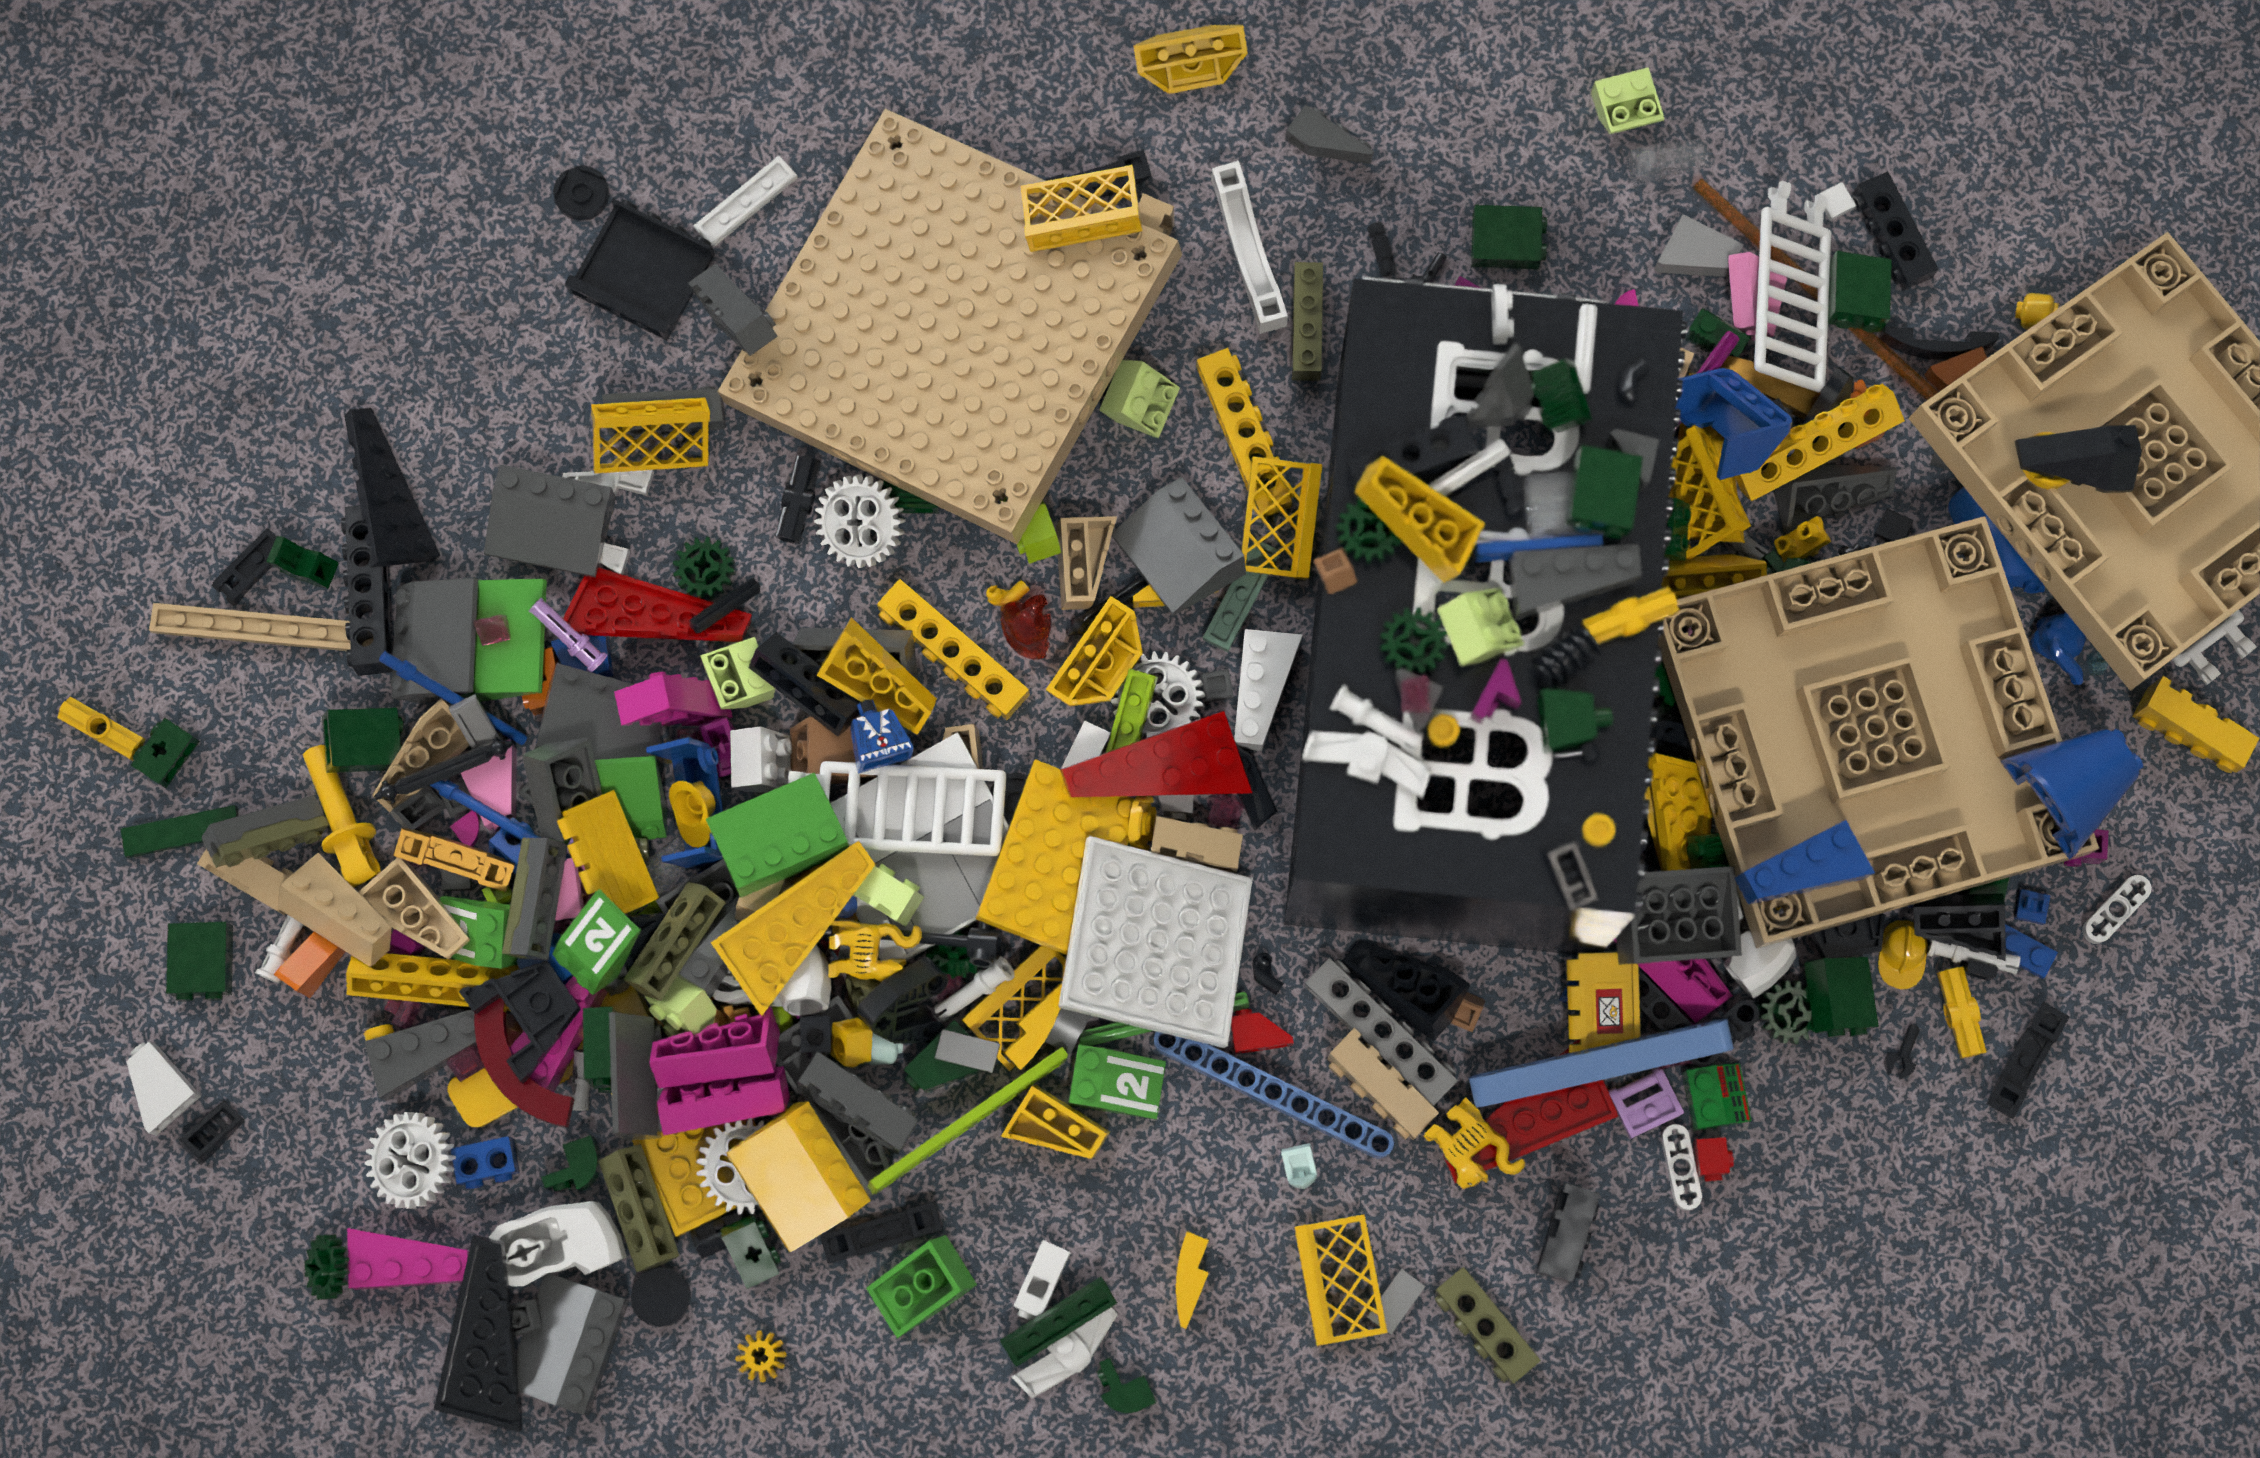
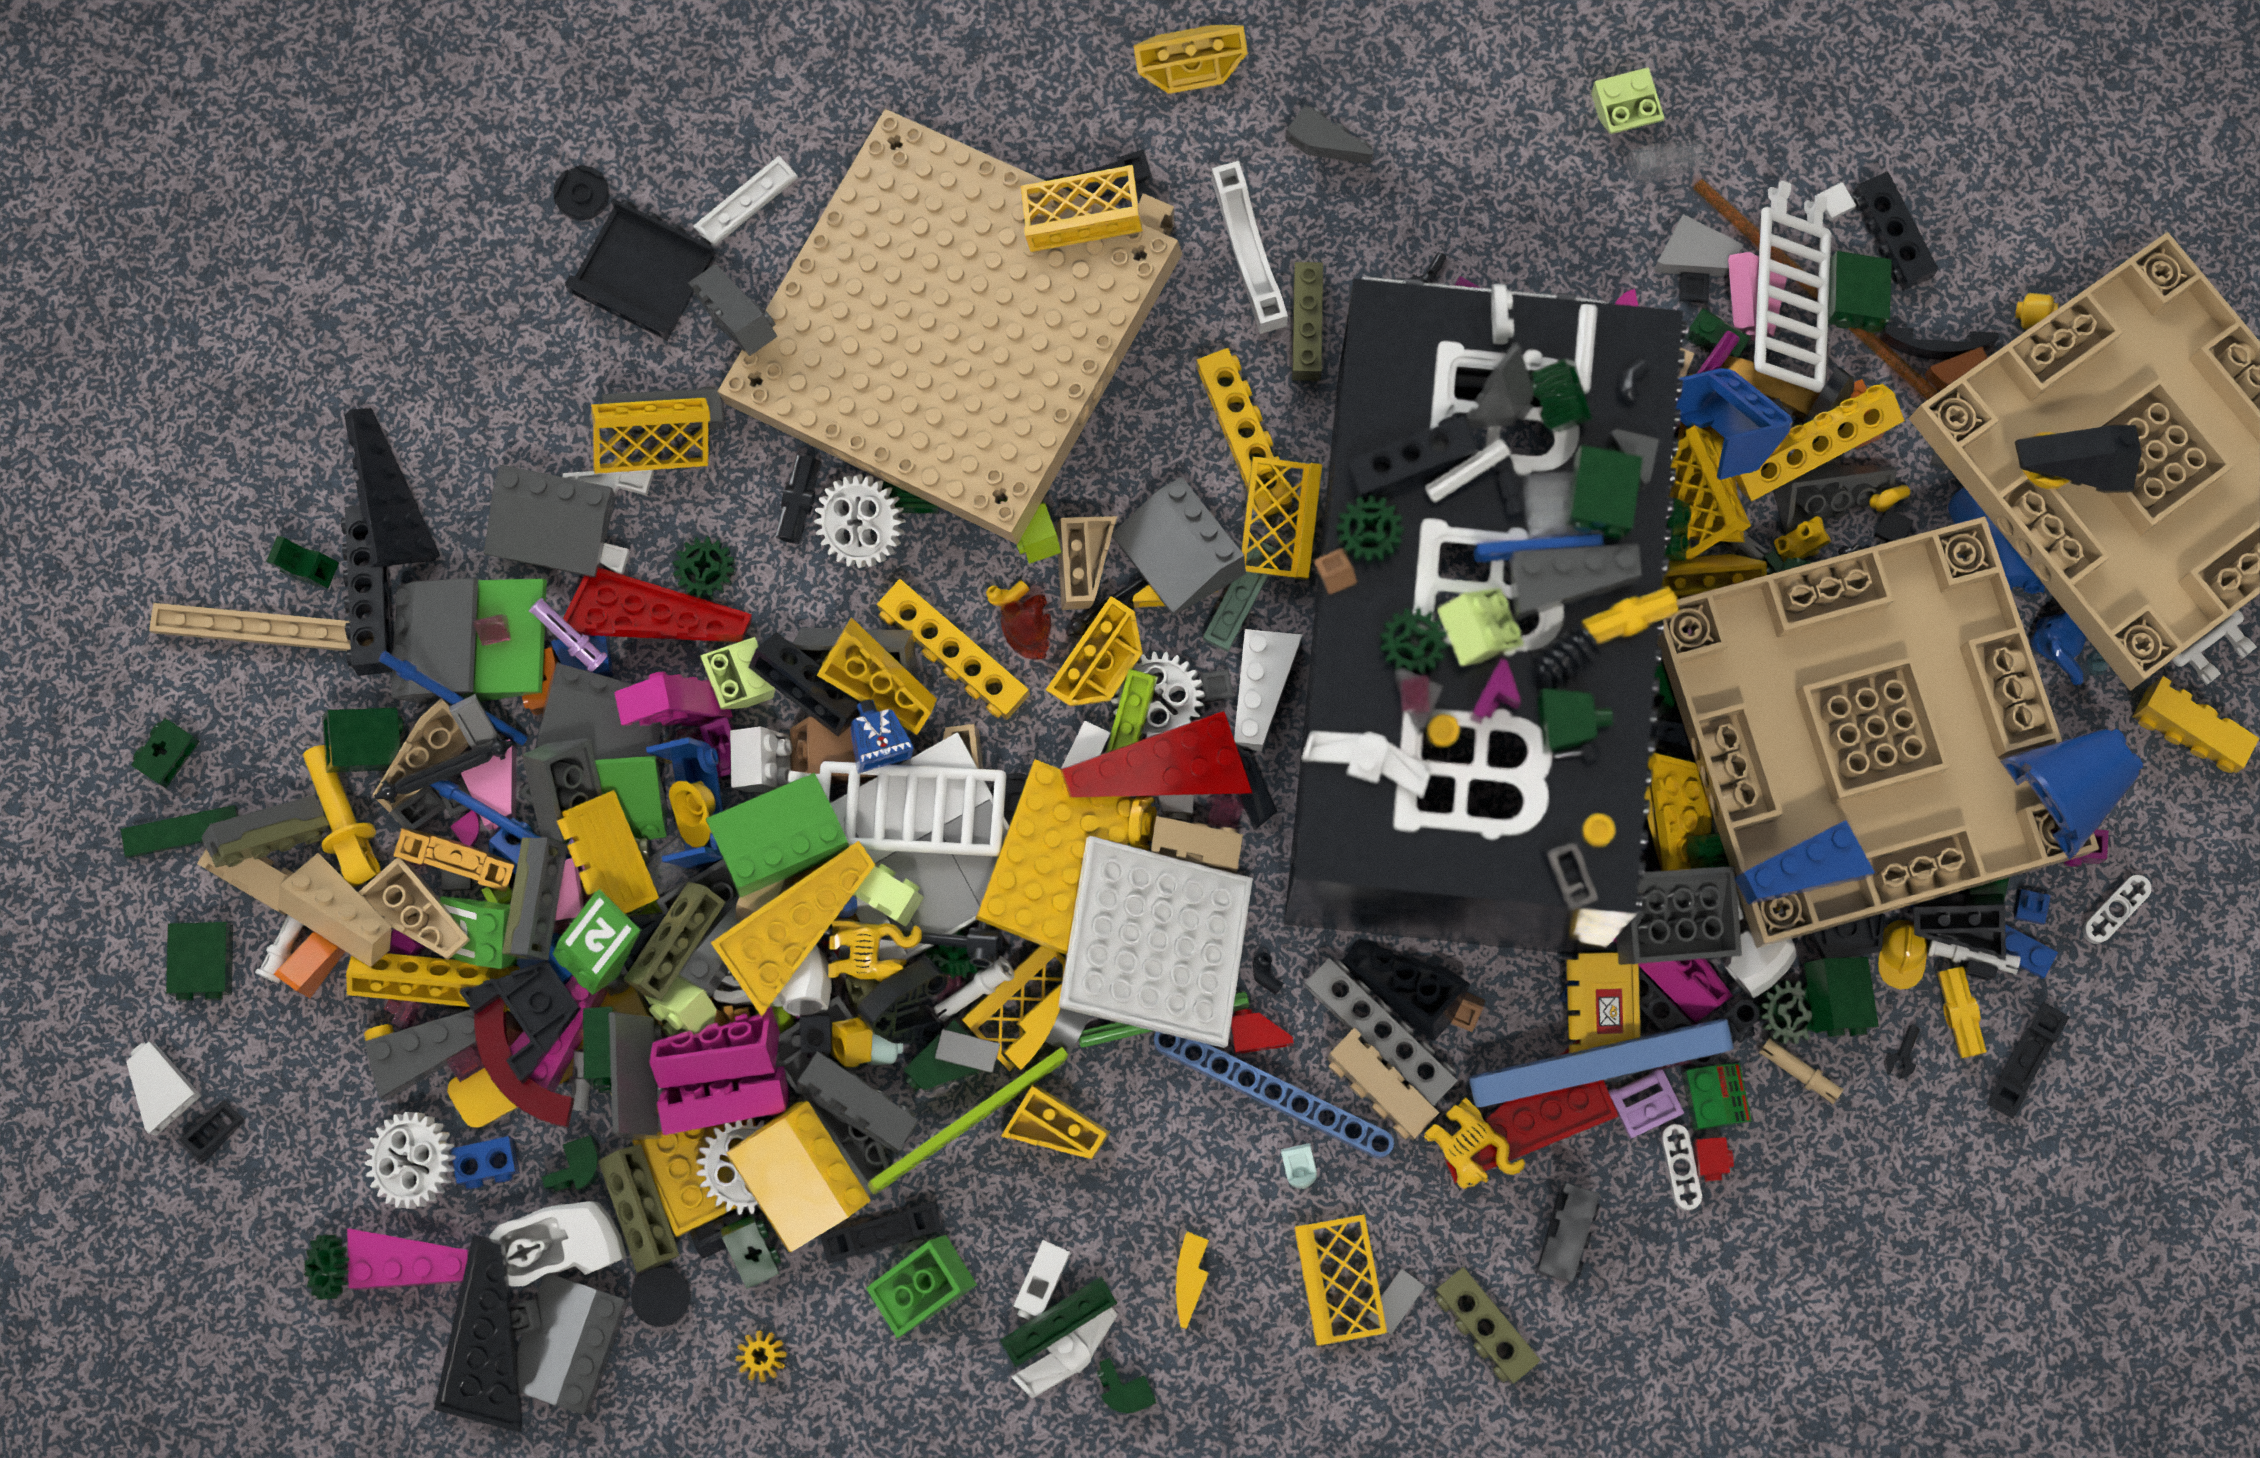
(87, 720): yellow piece -> none
(247, 568): black plate -> none
(724, 605): black axle -> none
(1117, 1082): bright green slope -> none
(1139, 397): yellowish green slope -> none
(1363, 712): white pin -> none
(1382, 249): black axle -> none
(1421, 517): yellow wedge -> none
(1508, 237): dark green brick -> none
(1694, 287): none -> black tile
(1811, 1078): none -> tan pin
(1889, 498): none -> yellow arm

